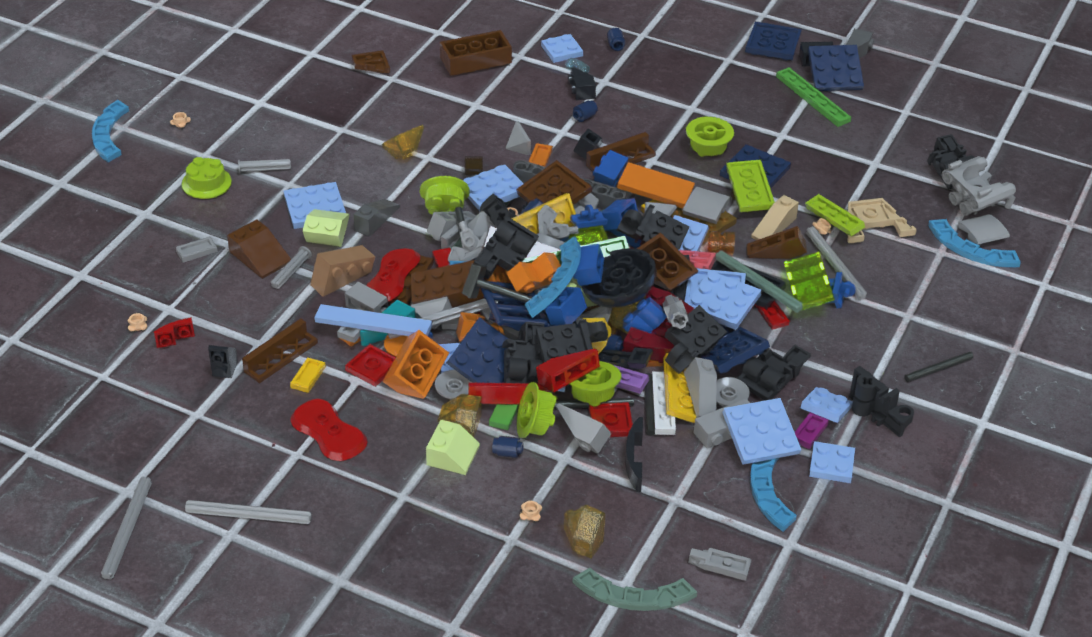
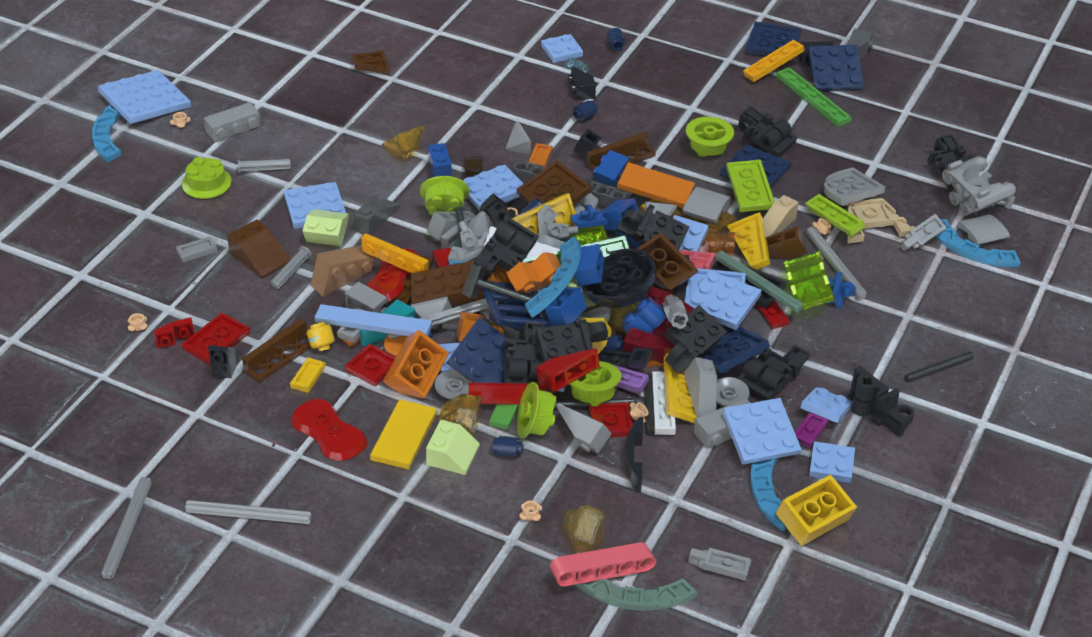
(144, 96): none -> light blue plate
(218, 332): none -> red tile
(232, 121): none -> light grey brick
(320, 336): none -> yellow head
(393, 254): none -> light orange plate
(403, 434): none -> yellow tile
(439, 160): none -> blue brick
(475, 52): reddish brown brick -> none
(602, 564): none -> coral beam
(638, 410): none -> light nougat plate
(752, 240): none -> yellow wing
(765, 132): none -> black plate
(773, 60): none -> light orange plate
(816, 510): none -> yellow brick
(851, 186): none -> light grey plate
(923, 233): none -> light grey hinge

